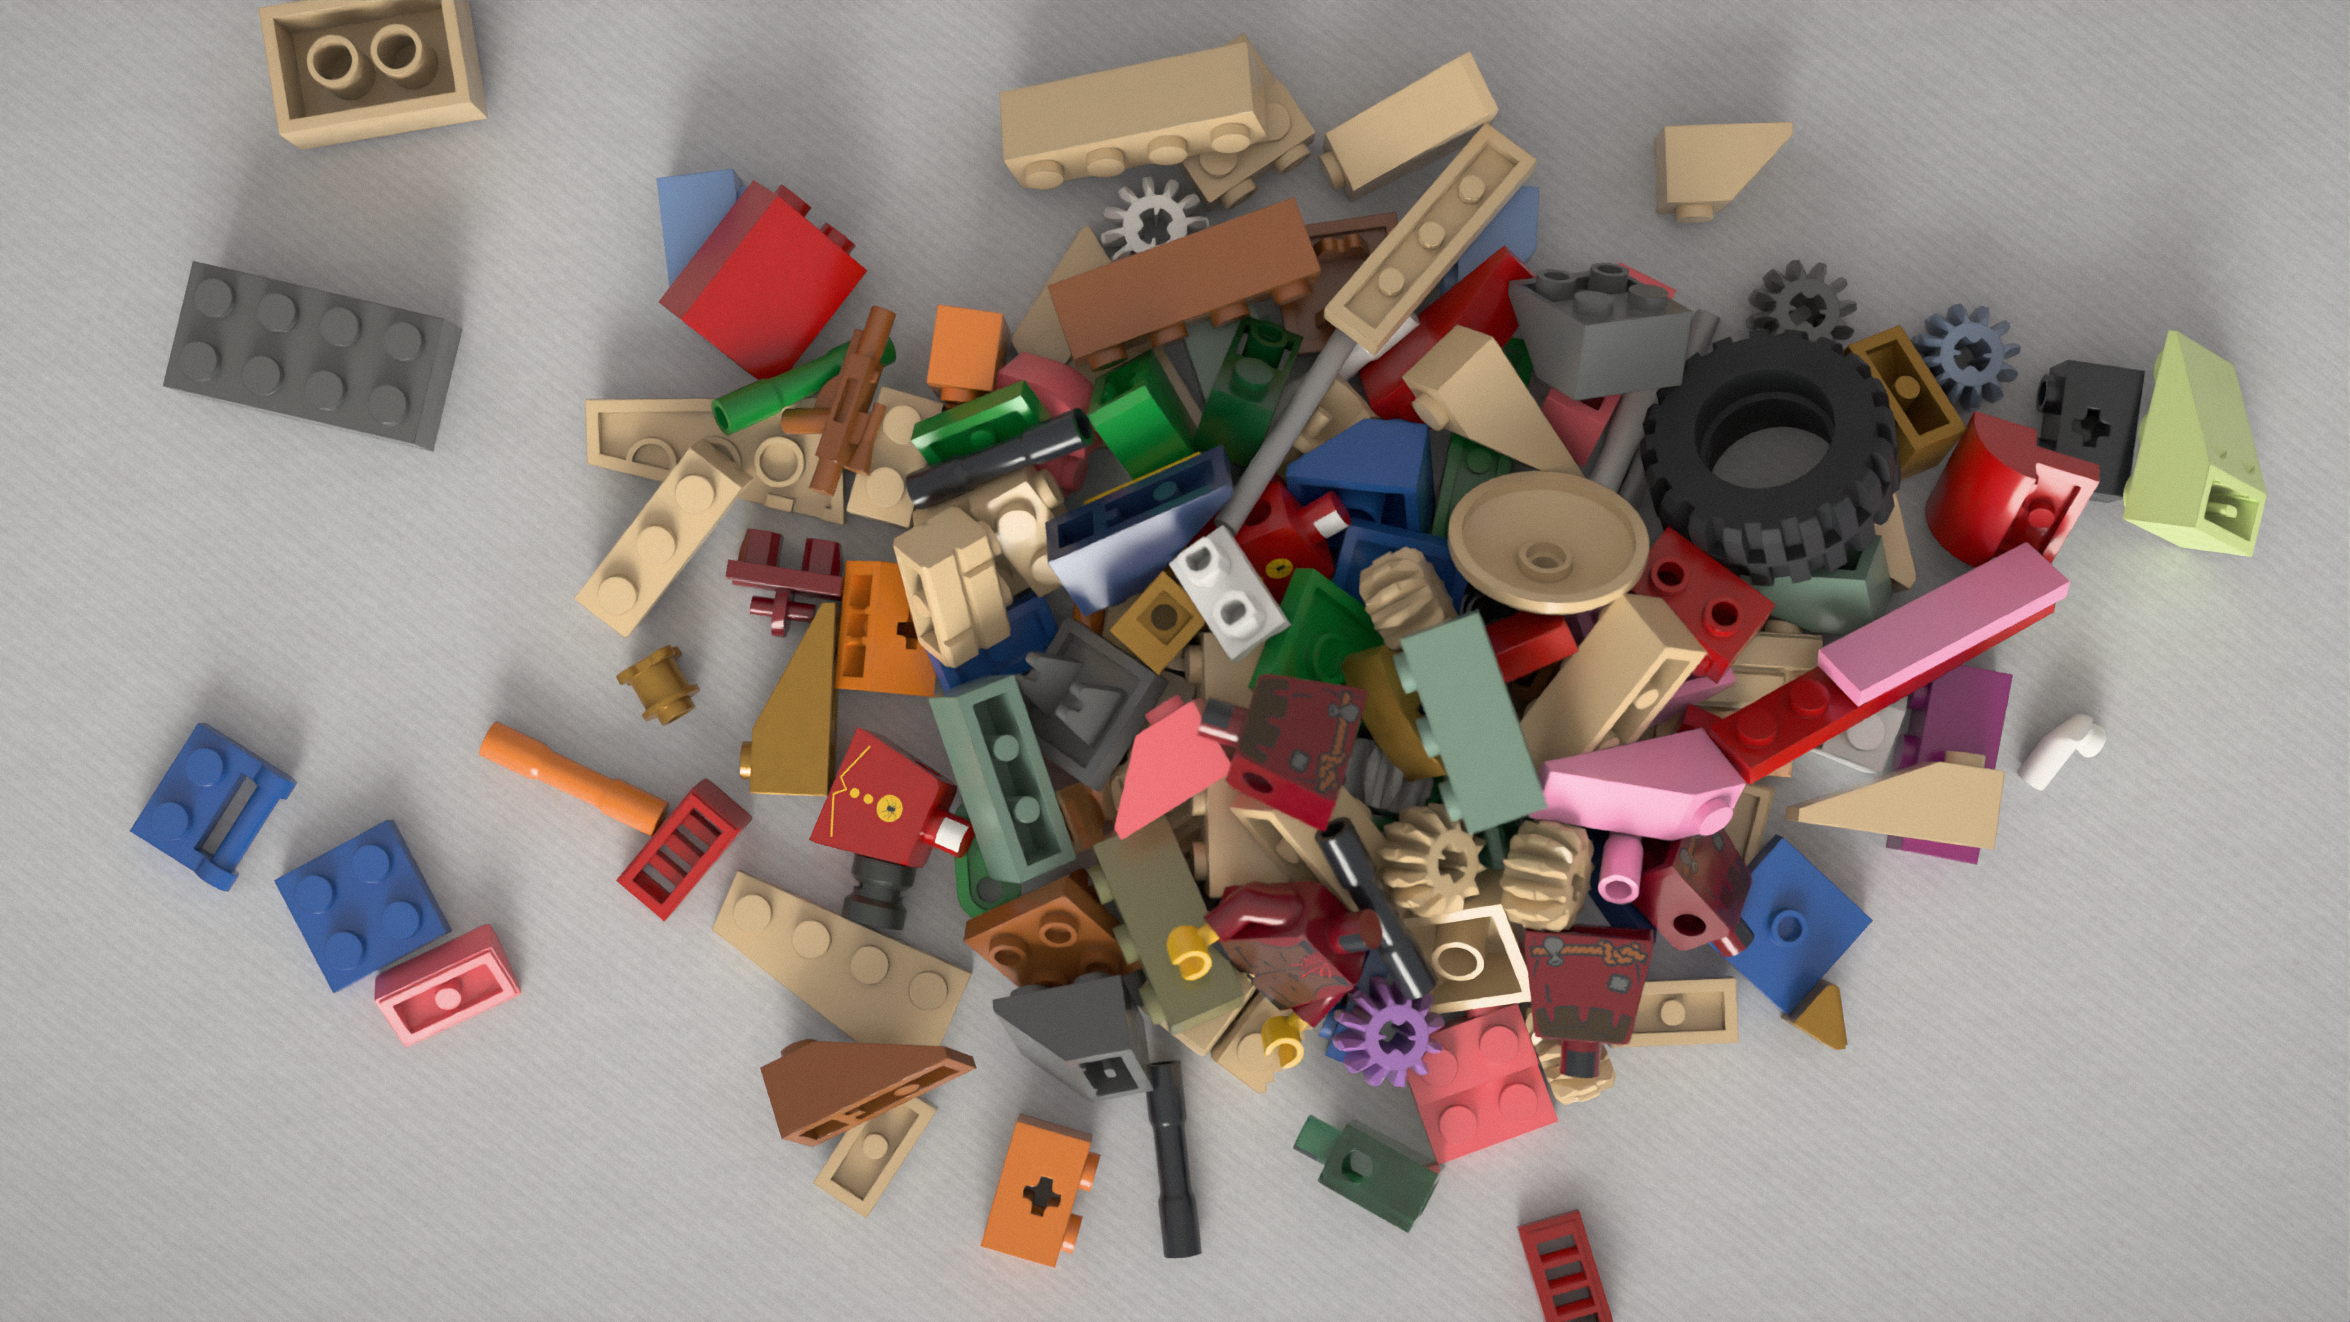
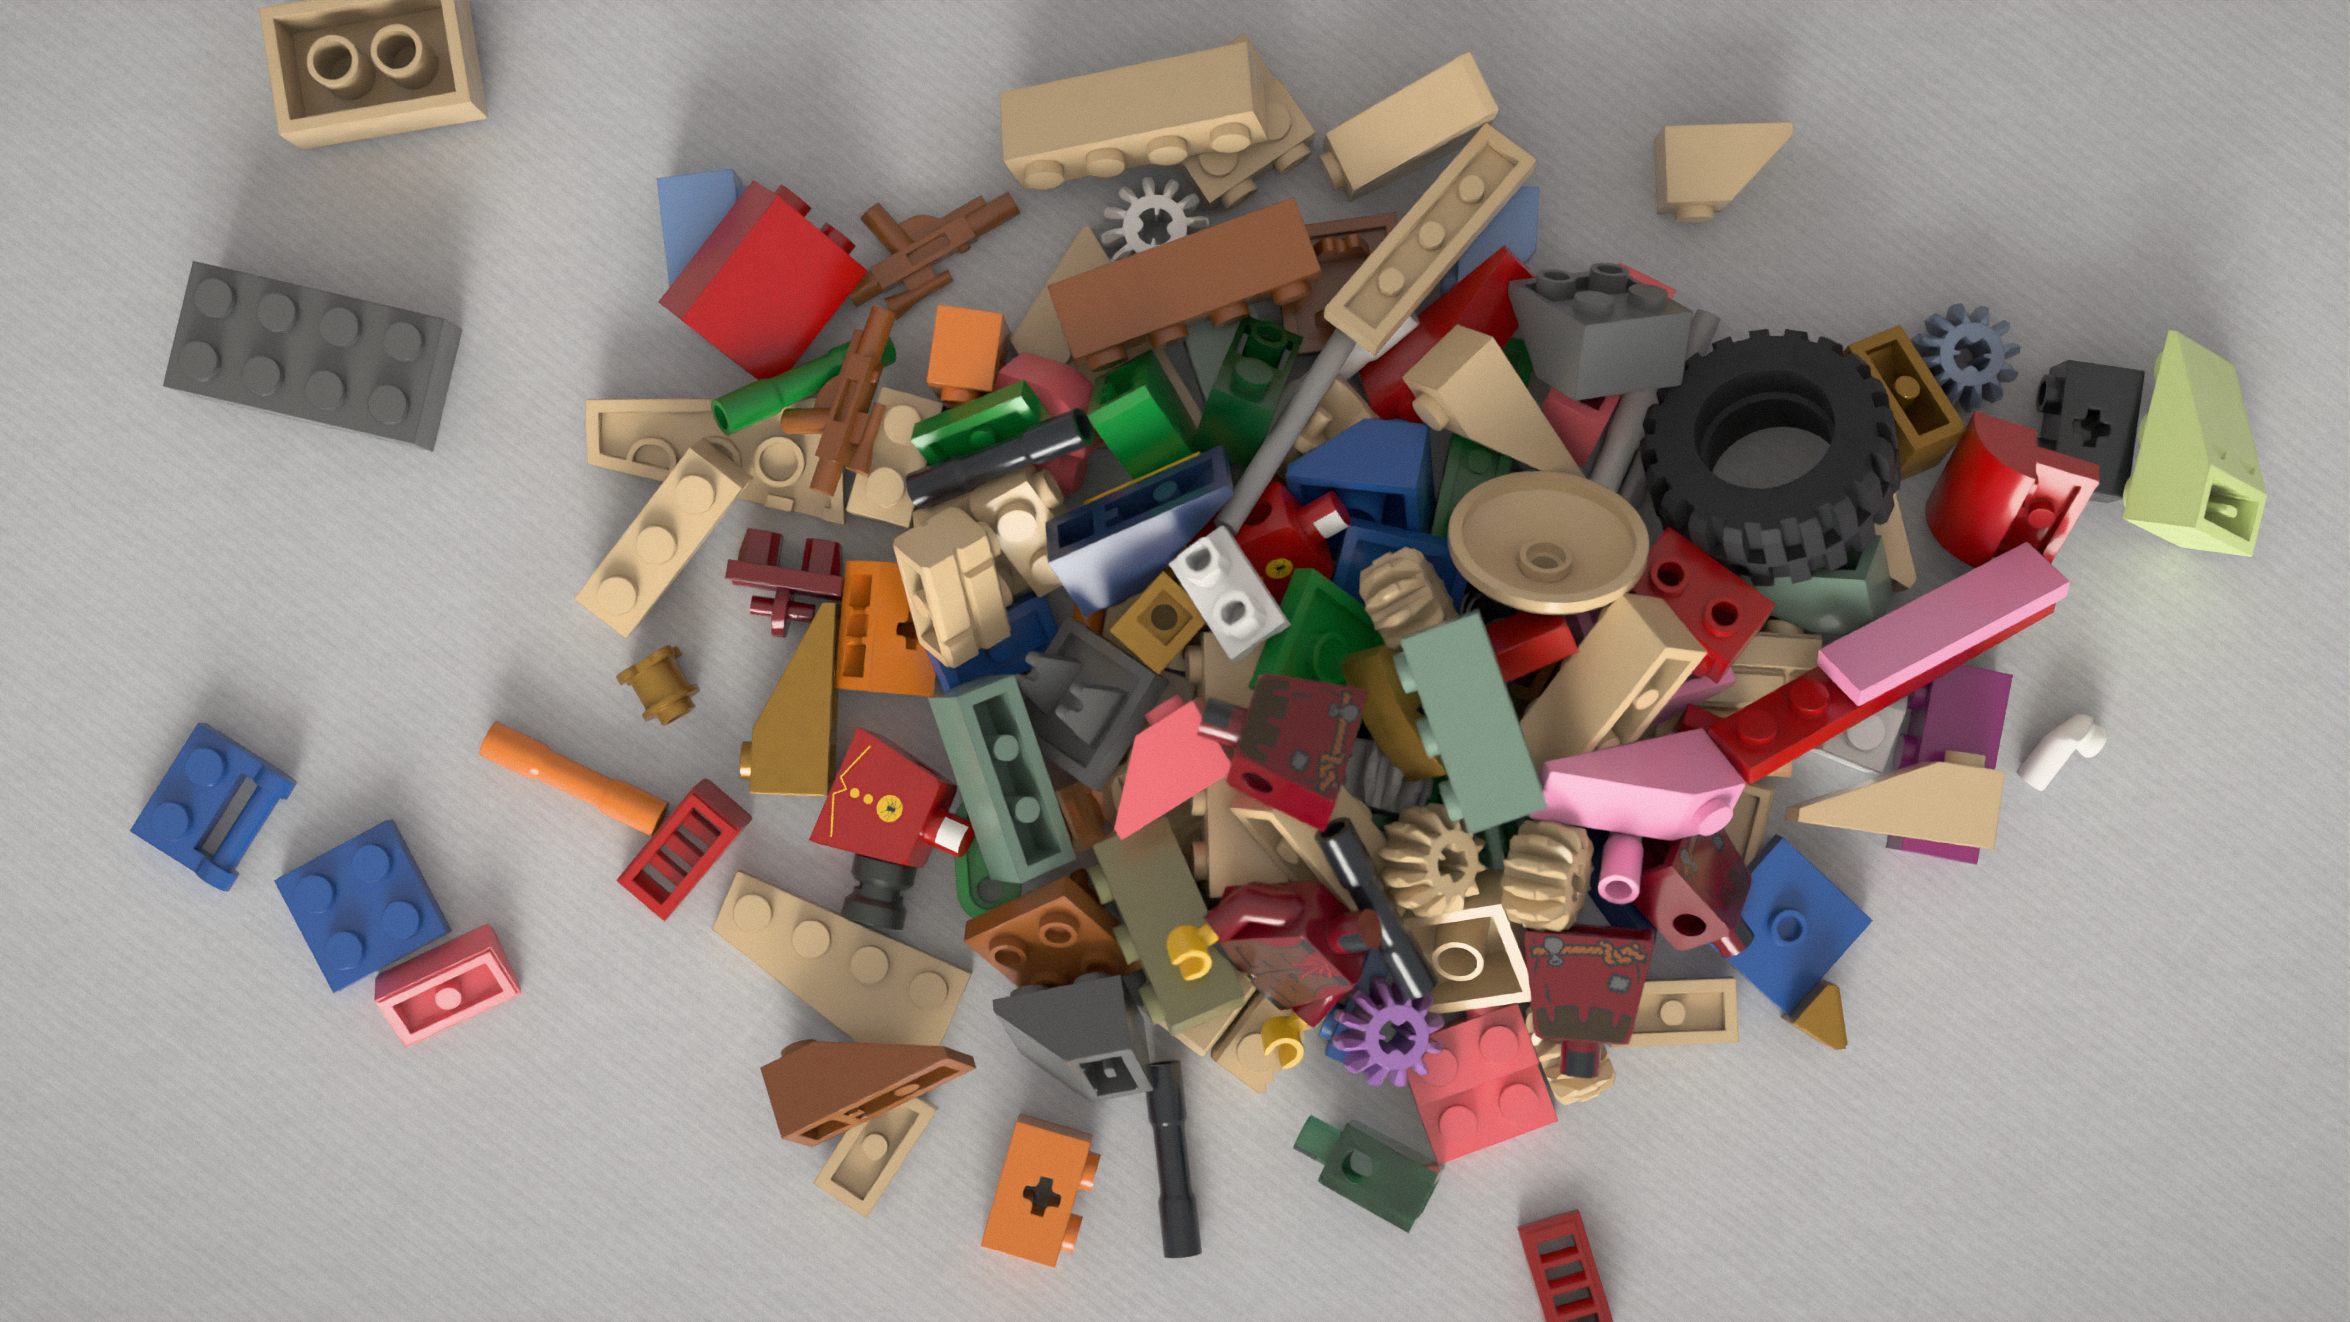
(922, 244): none -> dark orange piece
(1797, 290): dark grey gear -> none

